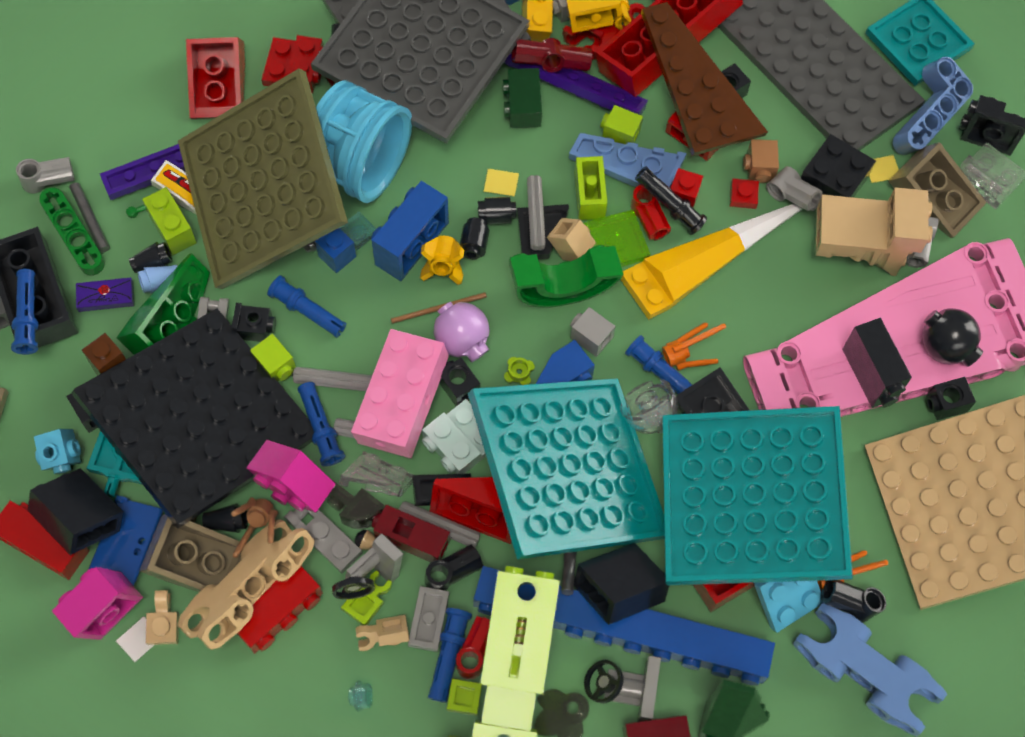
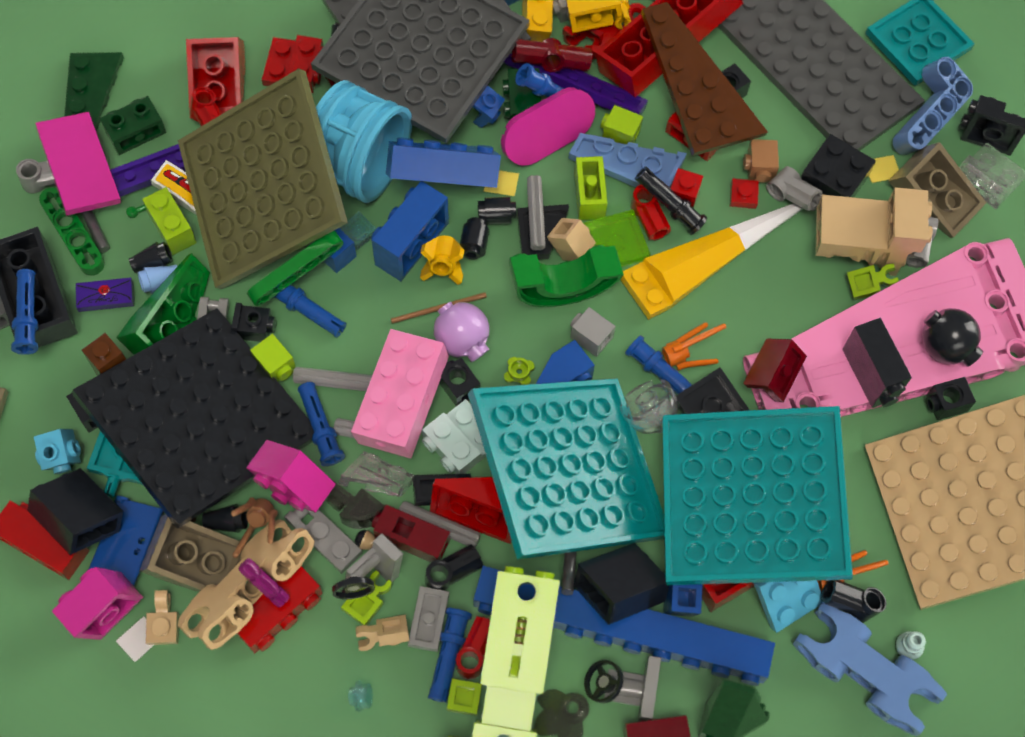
(77, 163): none -> dark pink tile
(90, 83): none -> dark green wing
(133, 125): none -> dark green brick
(203, 105): none -> red piece
(263, 582): none -> magenta axle
(295, 268): none -> green beam
(443, 163): none -> blue wedge
(488, 107): none -> blue bracket
(538, 82): none -> blue pin
(548, 126): none -> dark pink tile
(683, 600): none -> blue brick
(776, 368): none -> dark red panel
(867, 281): none -> lime plate
(911, 644): none -> light aqua piece

